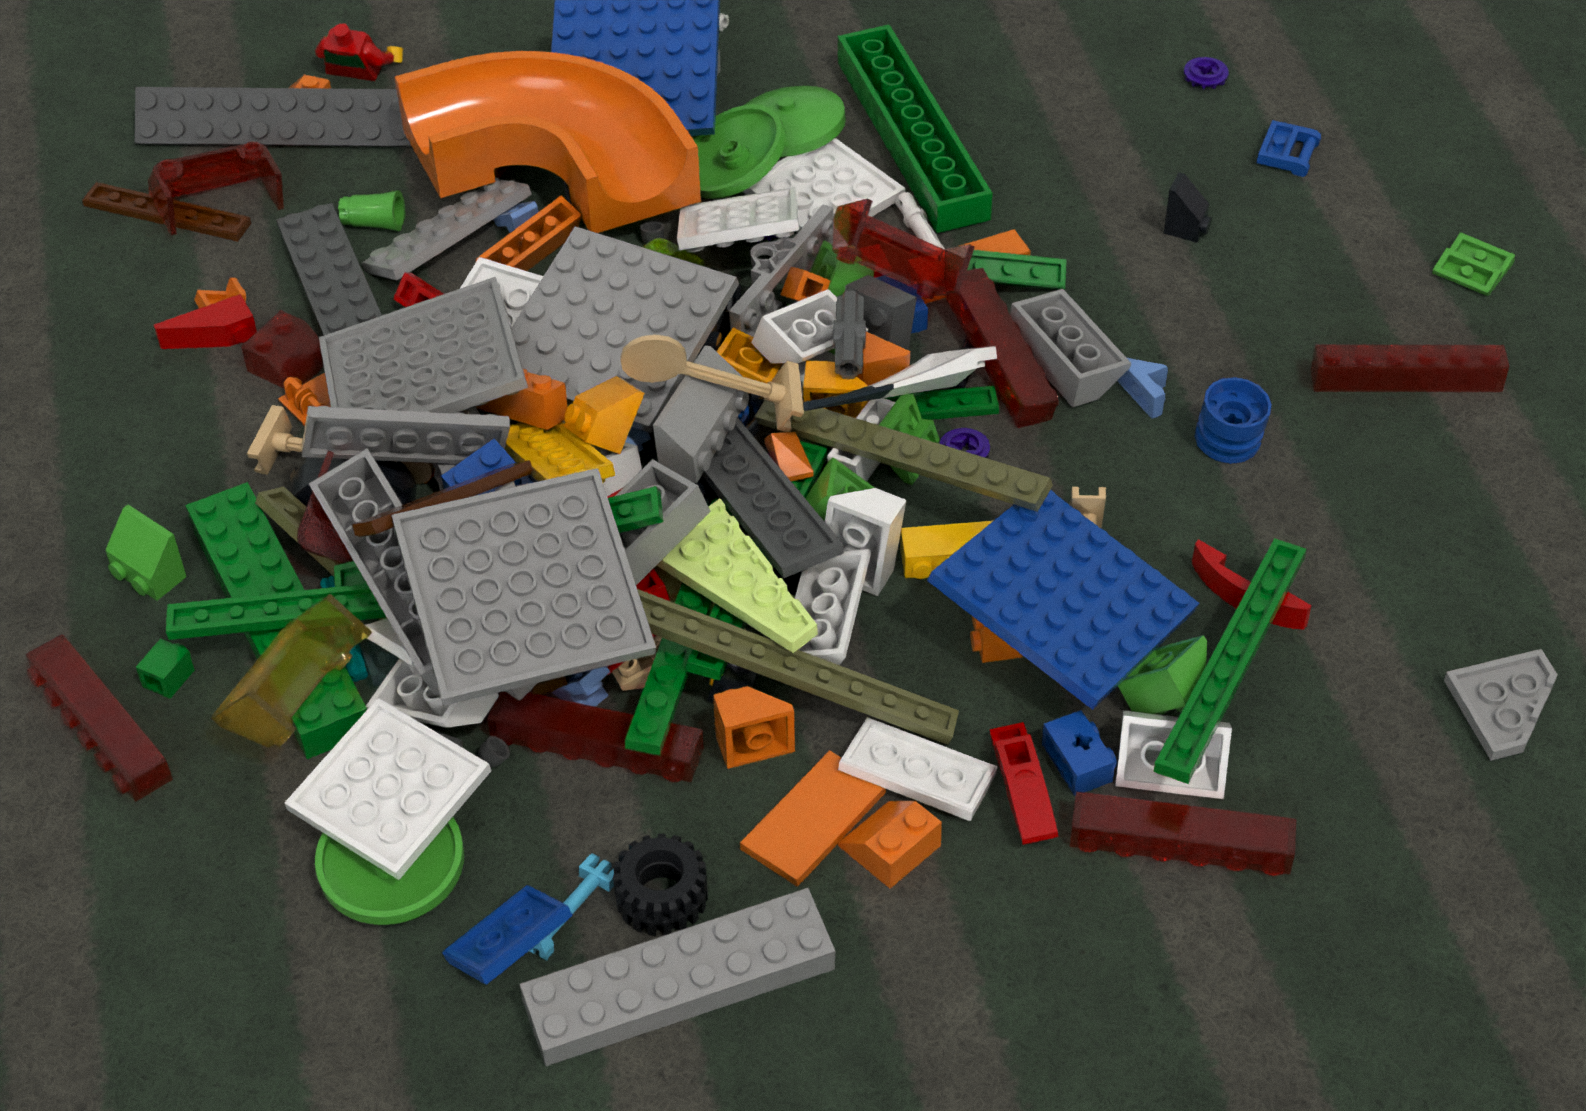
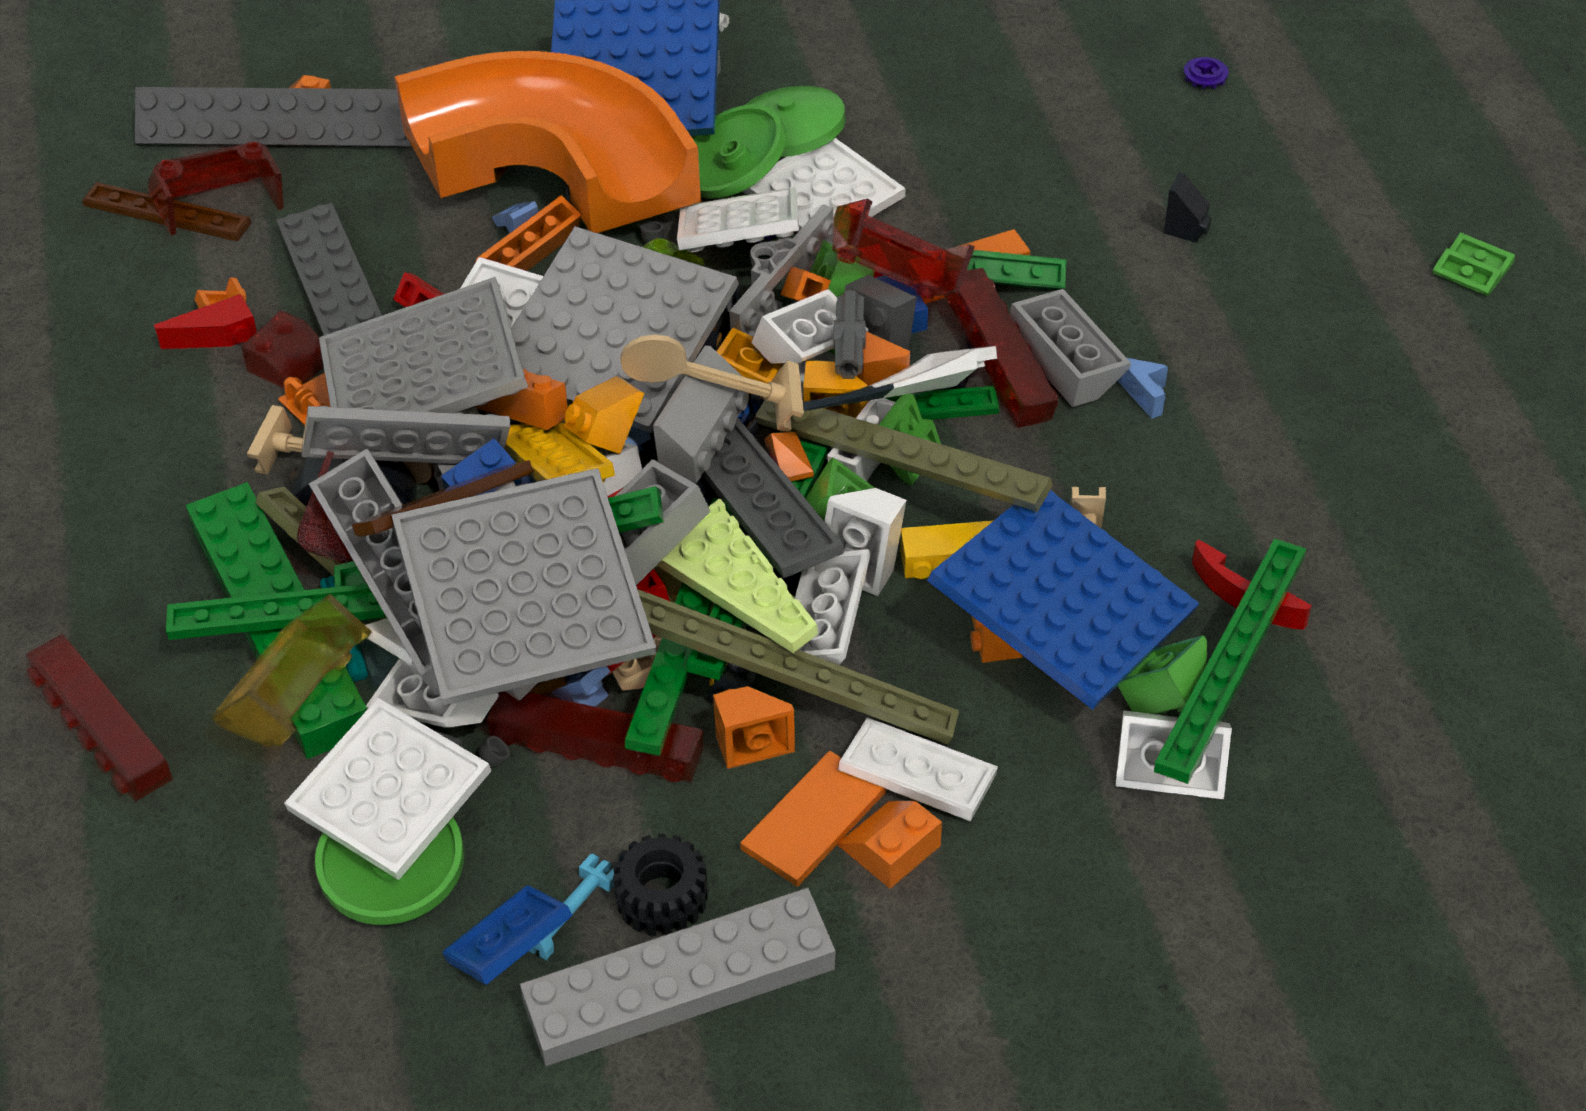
(144, 554): bright green slope -> none
(165, 668): green brick -> none
(354, 54): red torso -> none
(373, 210): bright green plant -> none
(445, 229): light grey plate -> none
(914, 129): green brick -> none
(916, 219): white pin -> none
(977, 442): dark purple gear -> none
(1024, 783): red slope -> none
(1079, 752): blue brick -> none
(1183, 833): clear red brick -> none
(1232, 420): blue wheel -> none
(1280, 143): blue plate -> none
(1409, 368): clear red brick -> none
(1503, 699): light grey plate -> none

